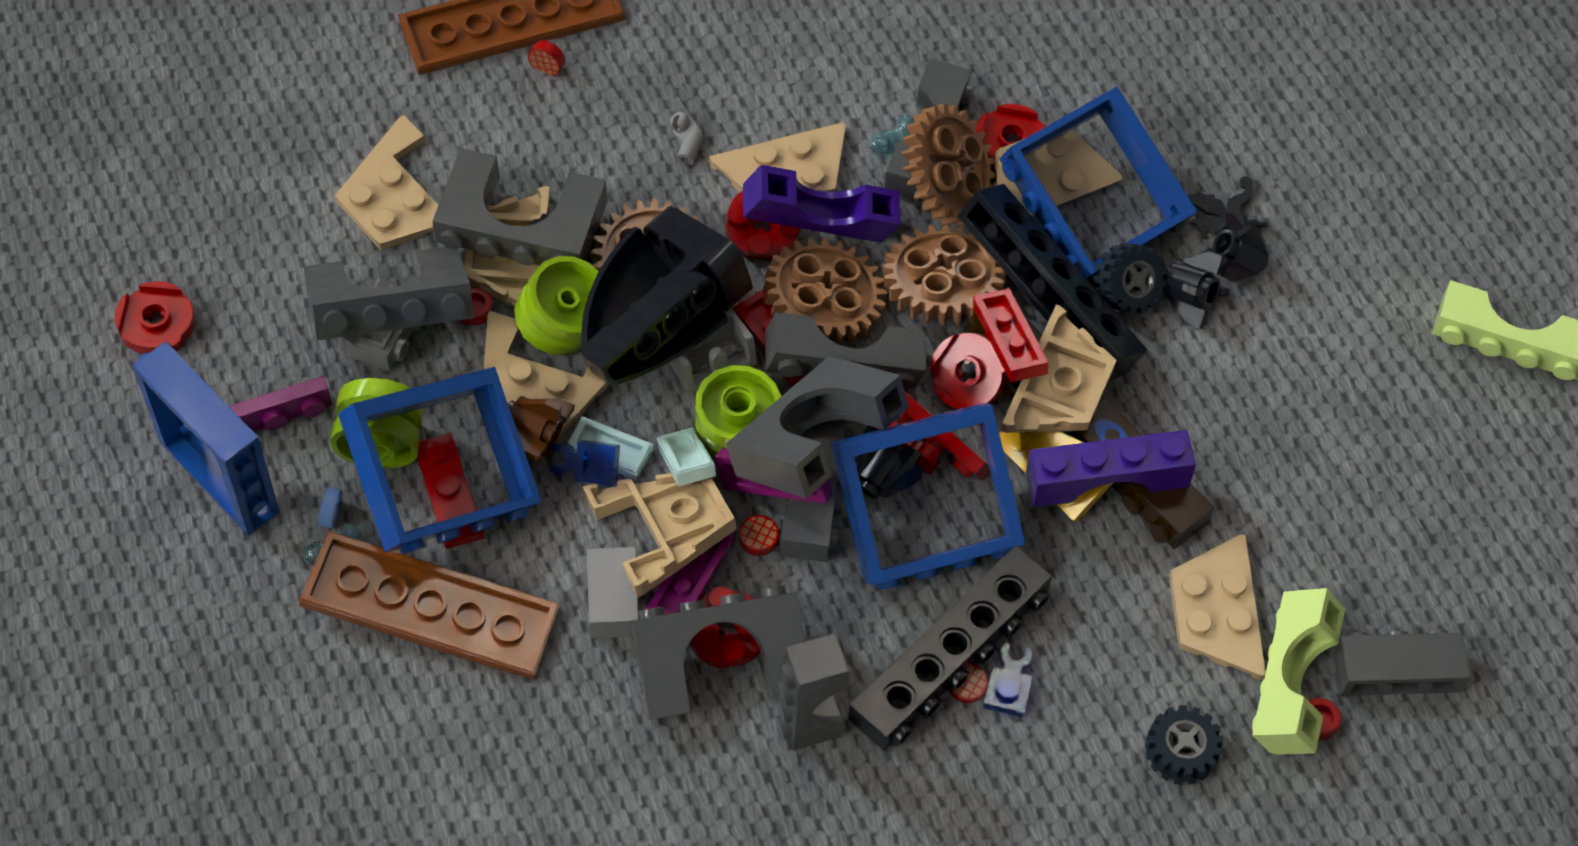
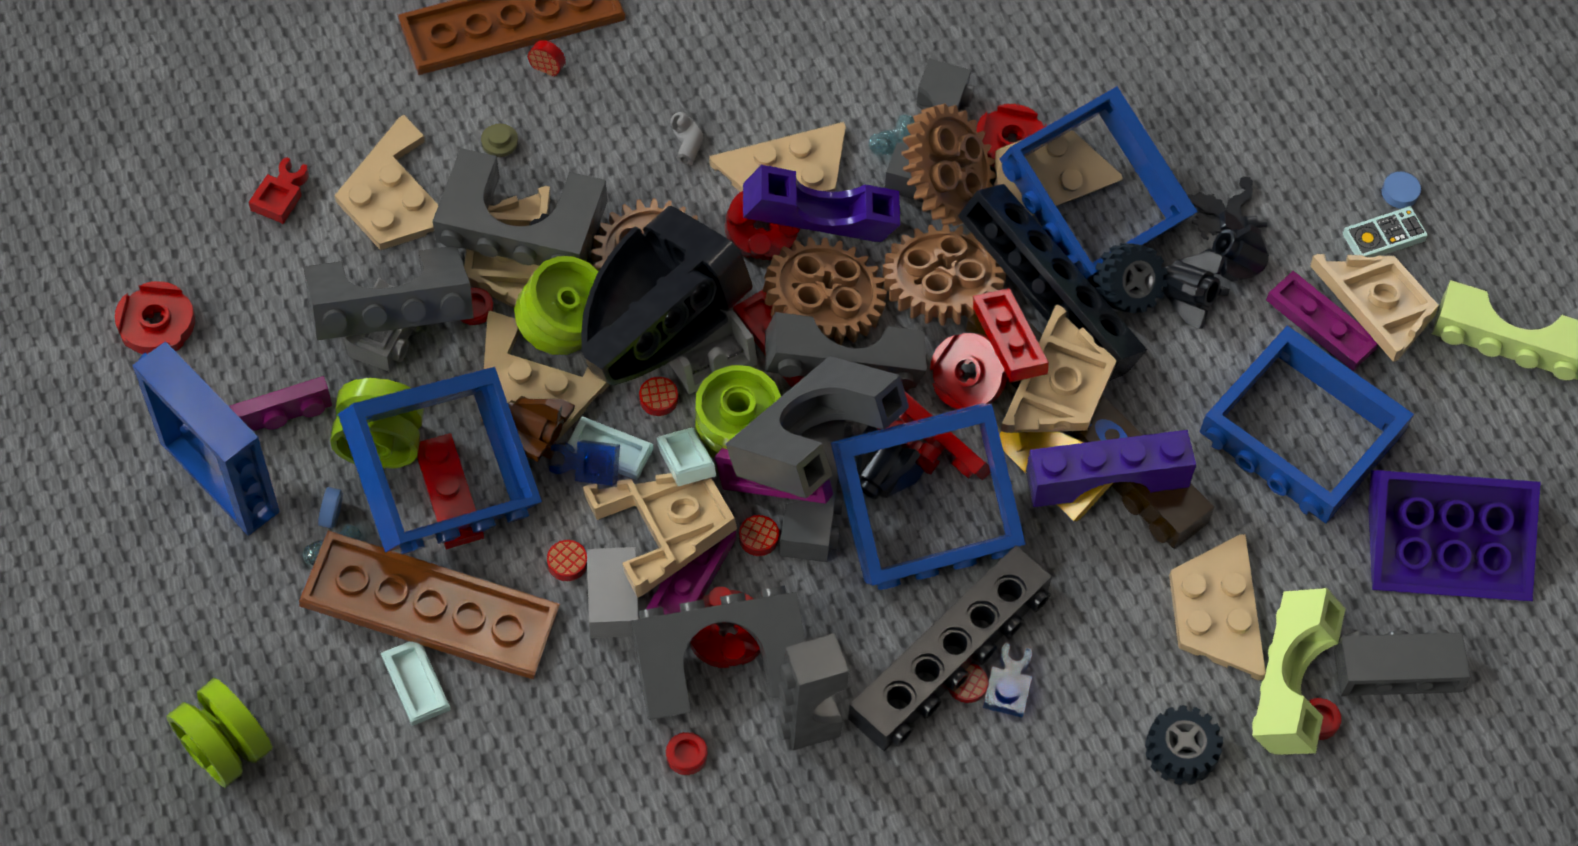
(219, 732): none -> lime wheel
(278, 196): none -> red plate
(415, 682): none -> light aqua tile
(499, 140): none -> olive plate
(567, 560): none -> tile
(658, 396): none -> tile
(686, 753): none -> red tile
(1322, 320): none -> magenta plate
(1337, 381): none -> blue window
(1380, 297): none -> tan wing
(1385, 233): none -> tile
(1401, 190): none -> medium blue tile
(1453, 534): none -> dark purple slope

